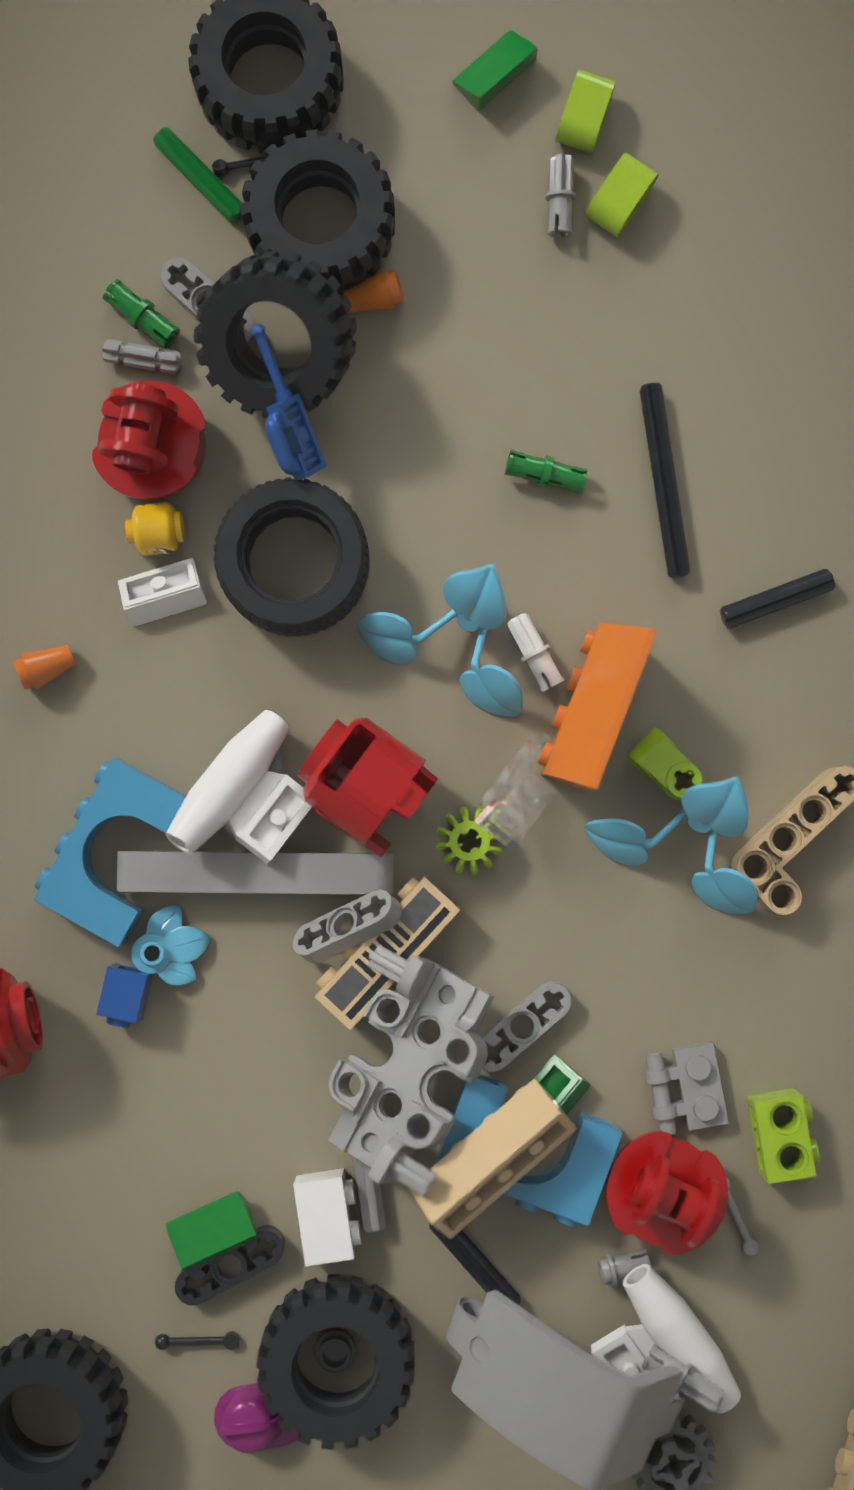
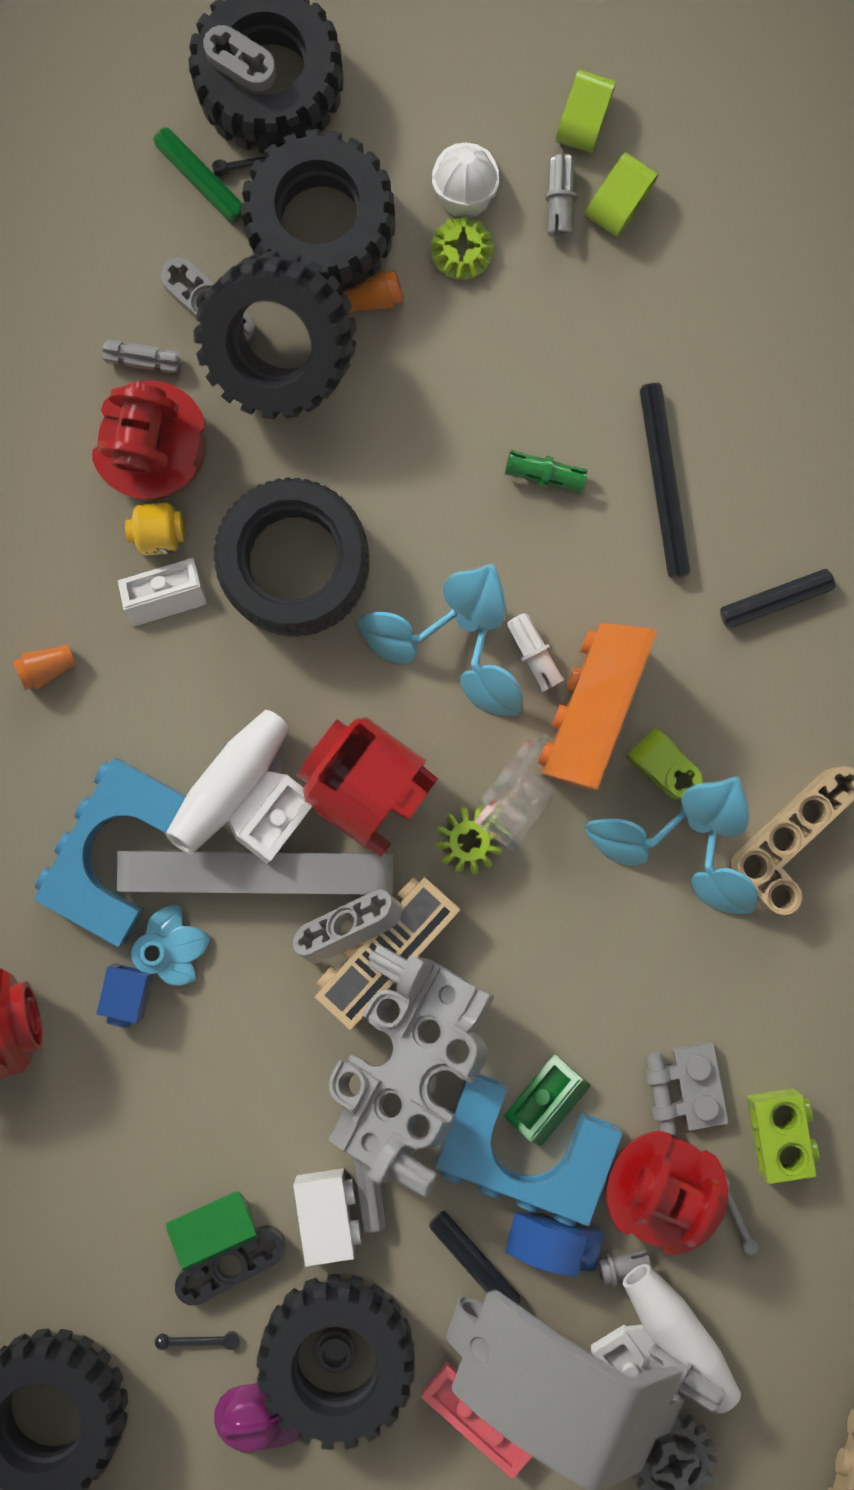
(141, 313): green pin -> none
(244, 51): none -> light grey beam
(288, 422): blue piece -> none
(447, 257): none -> lime gear
(465, 179): none -> white piece
(488, 1440): none -> coral plate
(494, 1158): tan brick -> none
(495, 69): green slope -> none
(552, 1015): light grey beam -> none
(553, 1245): none -> blue brick

